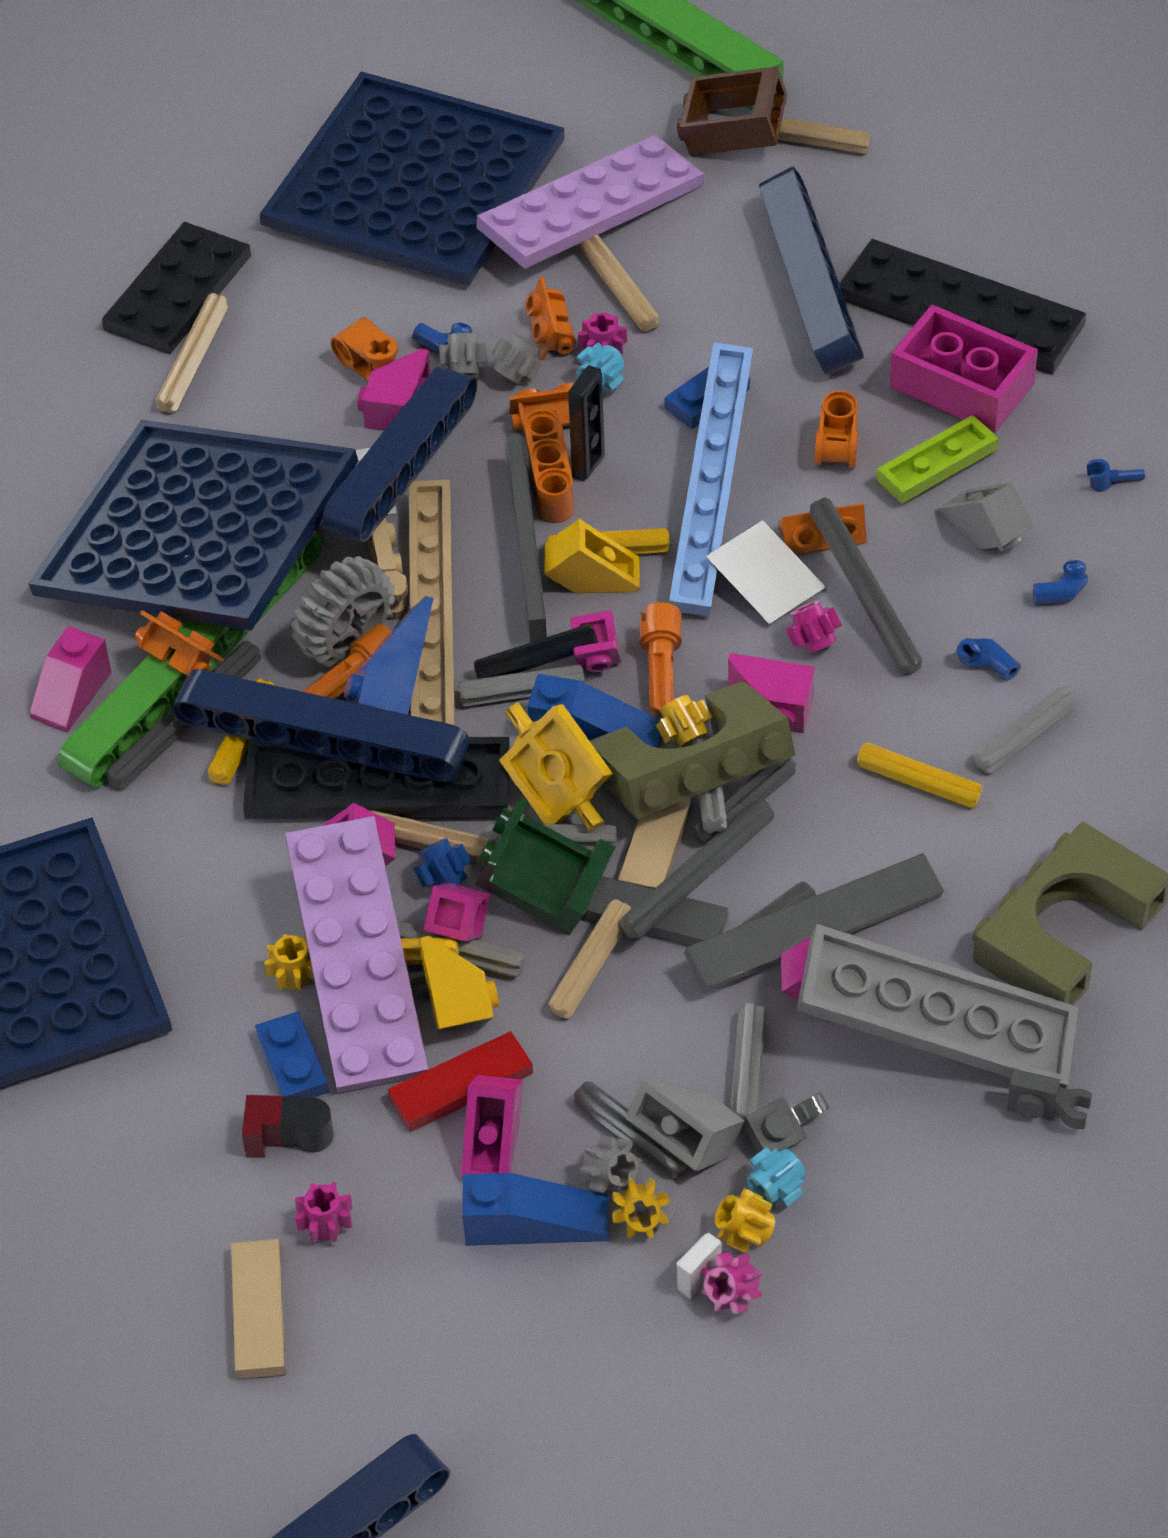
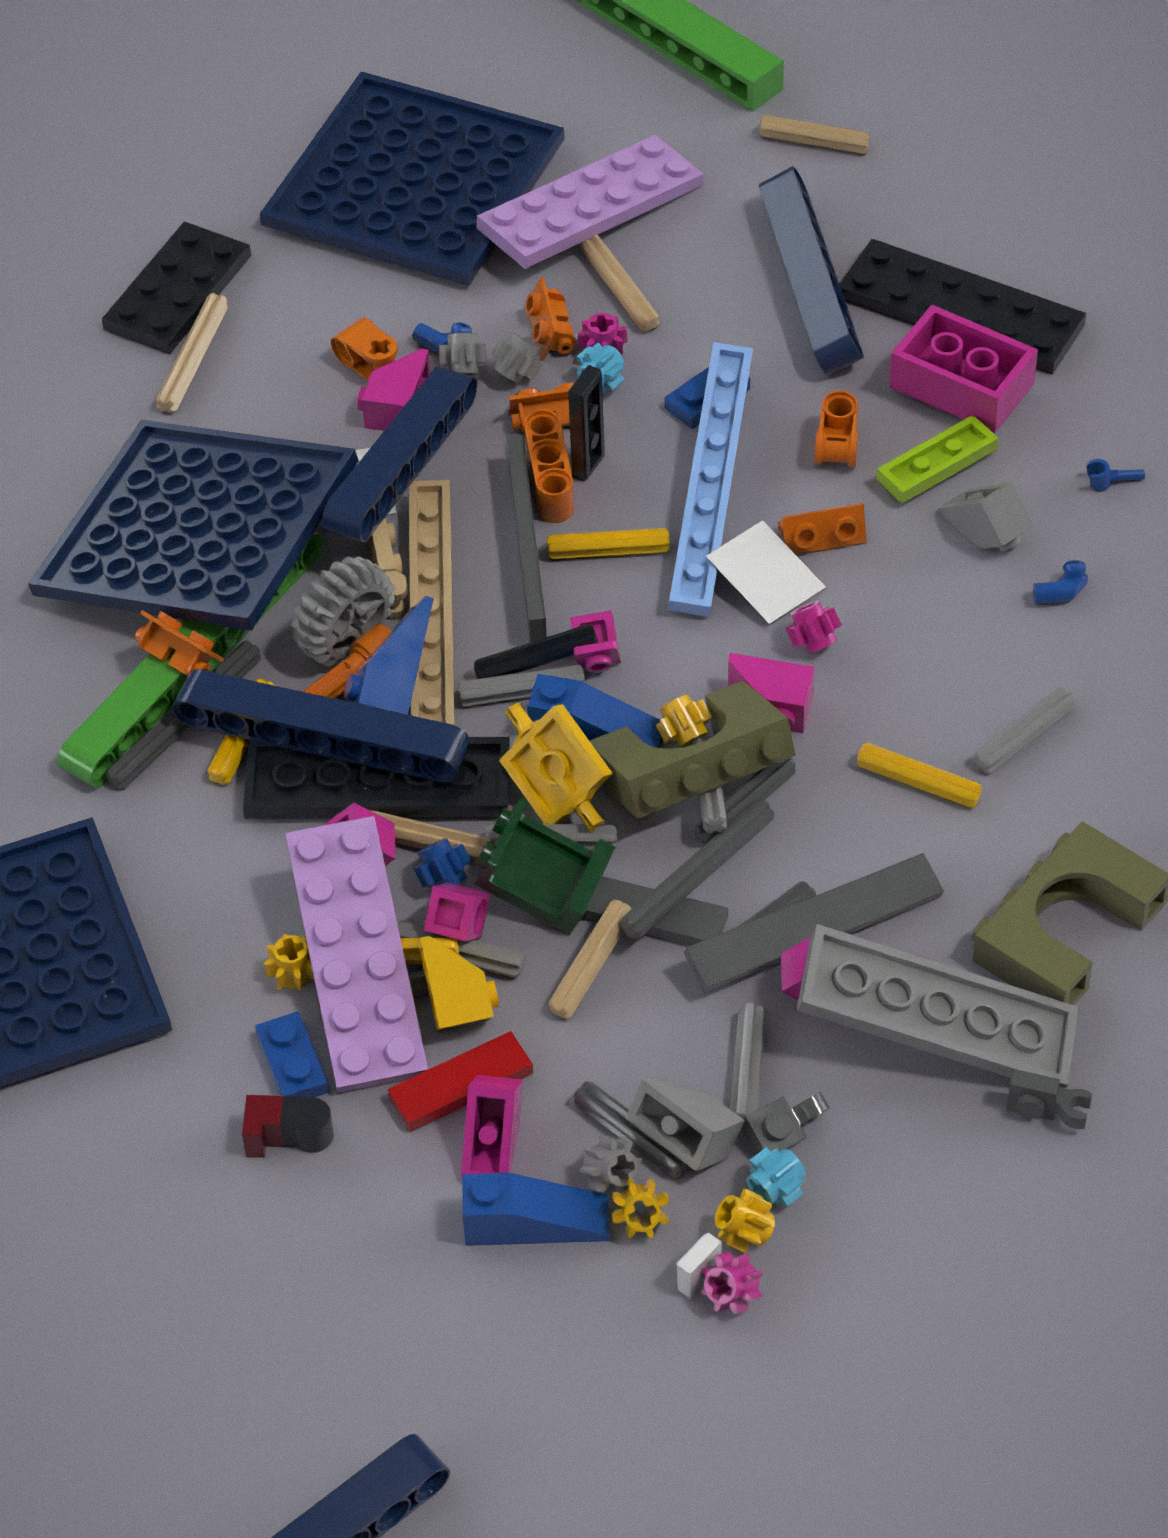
(70, 678): dark pink slope -> none
(258, 1309): tan tile -> none
(323, 1212): dark pink gear -> none
(590, 561): yellow slope -> none
(655, 845): tan tile -> none
(660, 638): orange piece -> none
(732, 90): reddish brown window -> none
(865, 586): dark grey axle -> none
(987, 653): blue arm -> none

